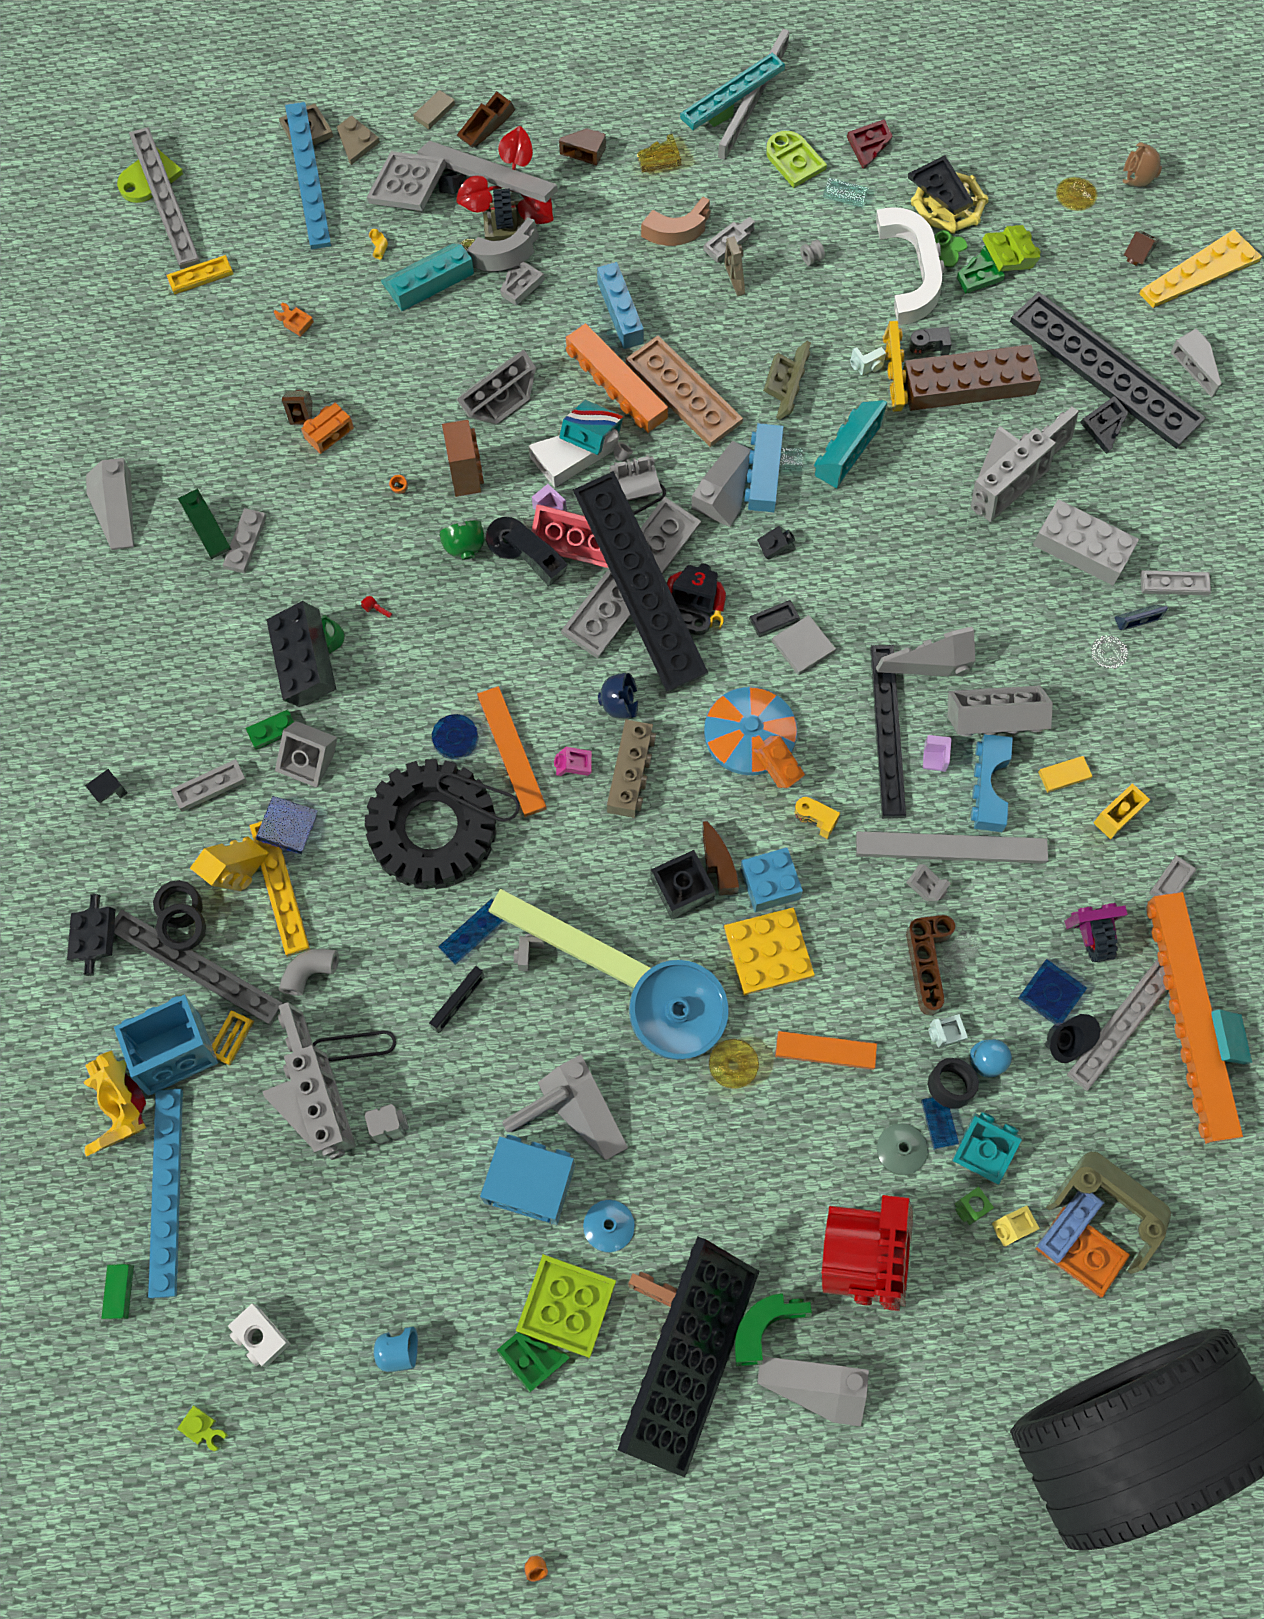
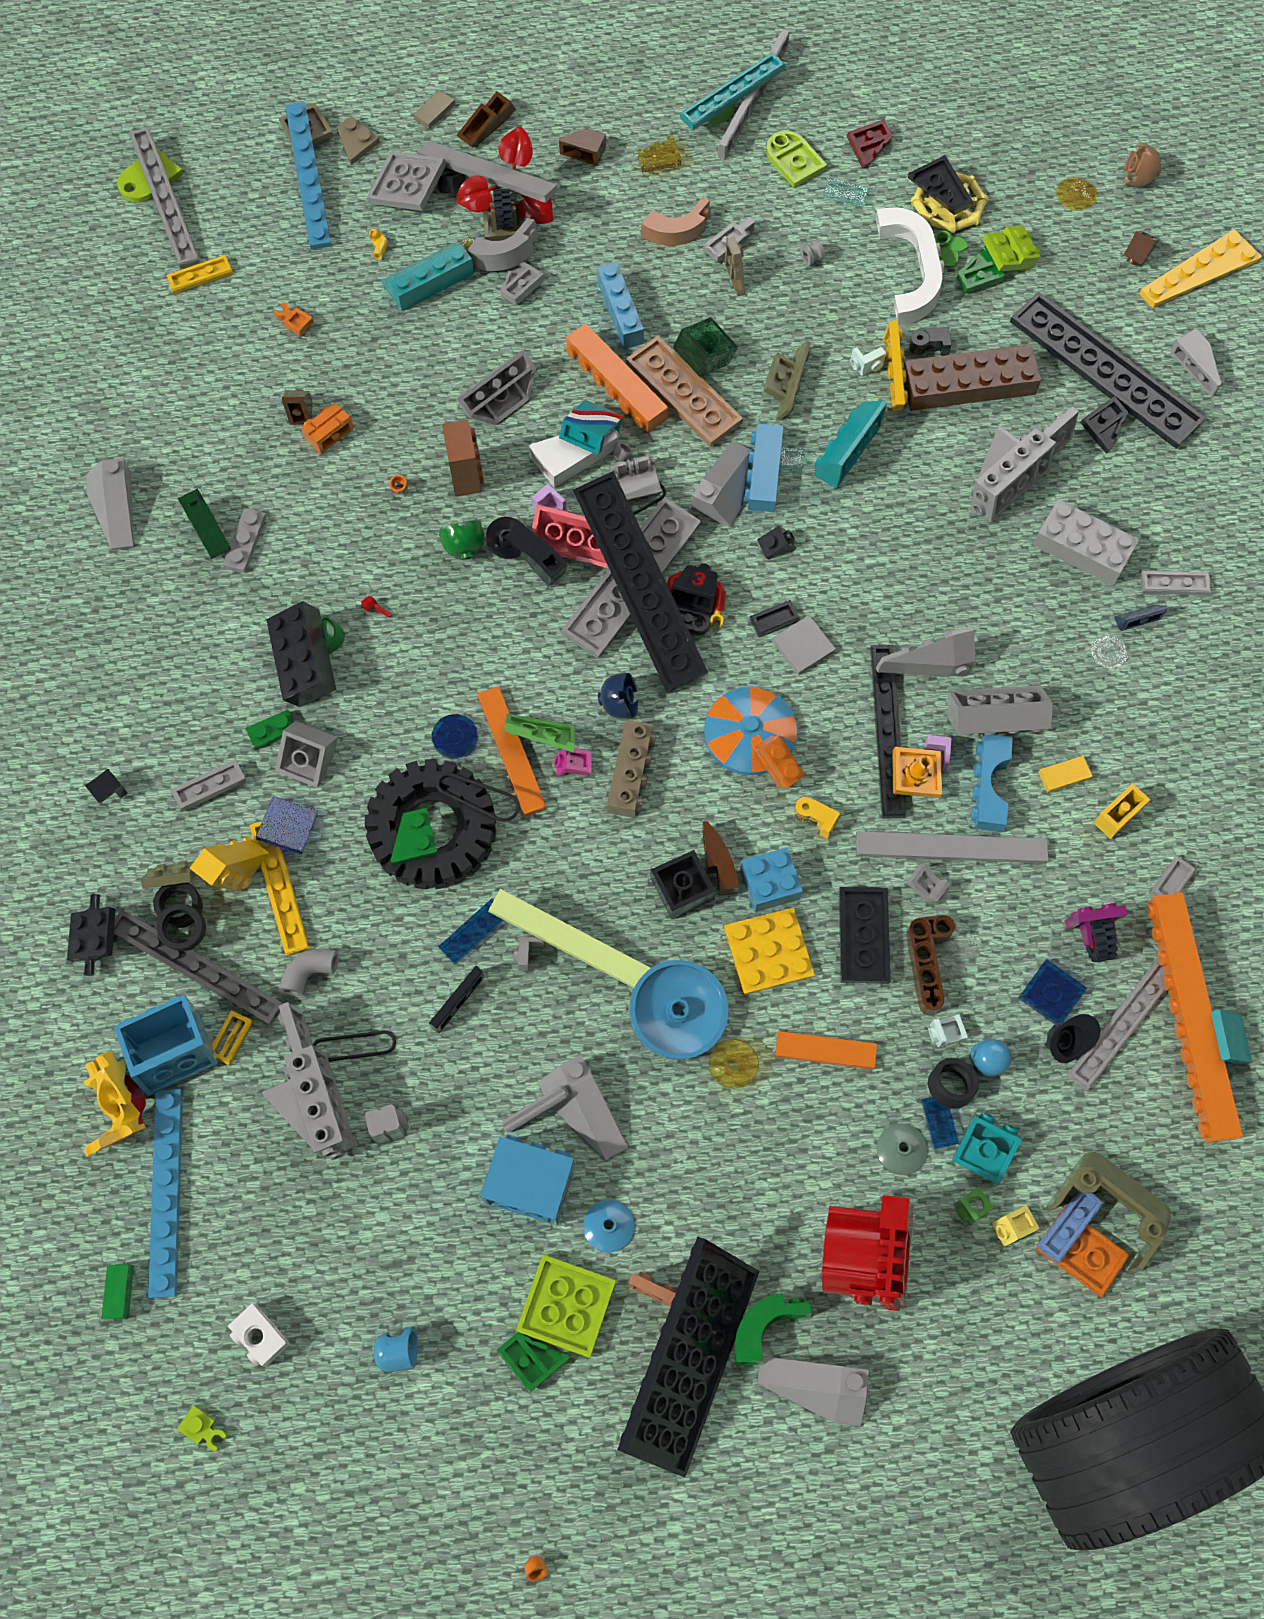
(168, 875): none -> olive plate
(414, 838): none -> green wing
(543, 731): none -> bright green wing
(705, 346): none -> clear green brick
(864, 935): none -> black plate
(916, 772): none -> light orange plate

